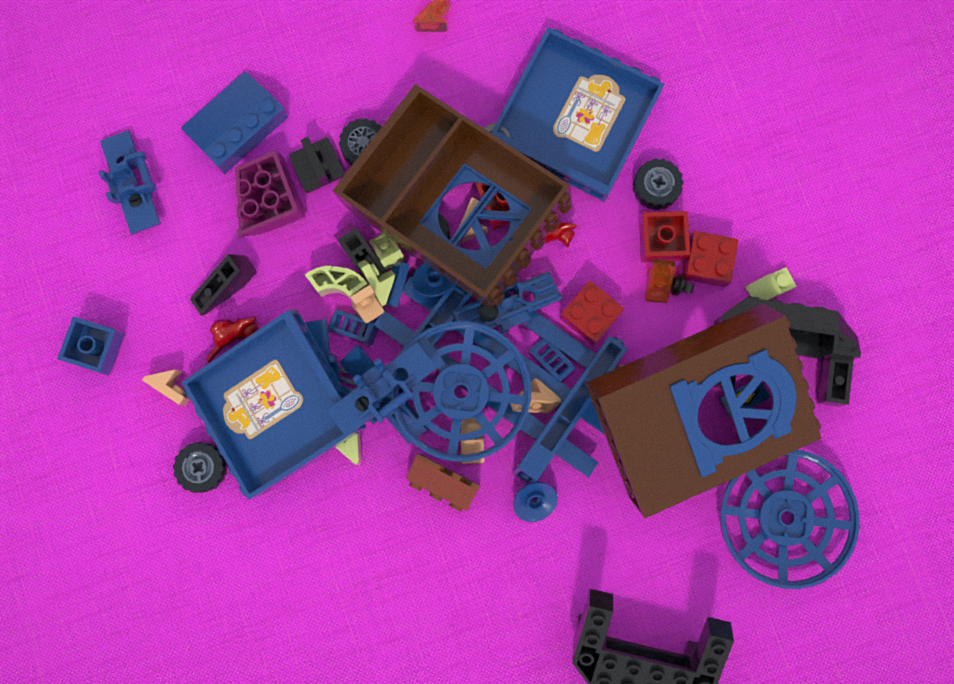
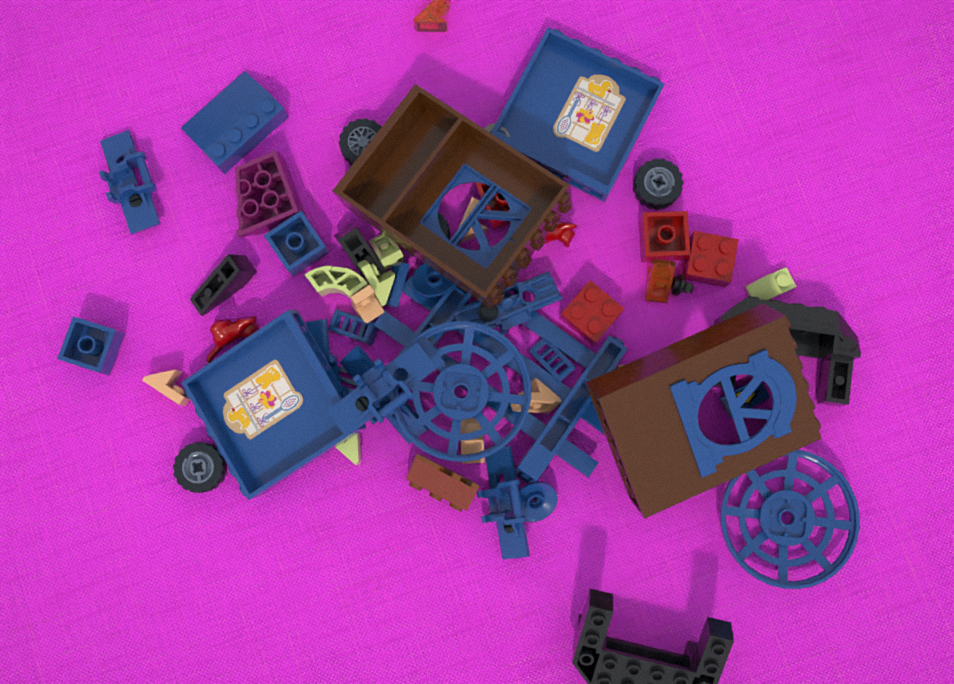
(296, 243): none -> blue brick
(316, 164): black bracket -> none
(505, 505): none -> blue piece

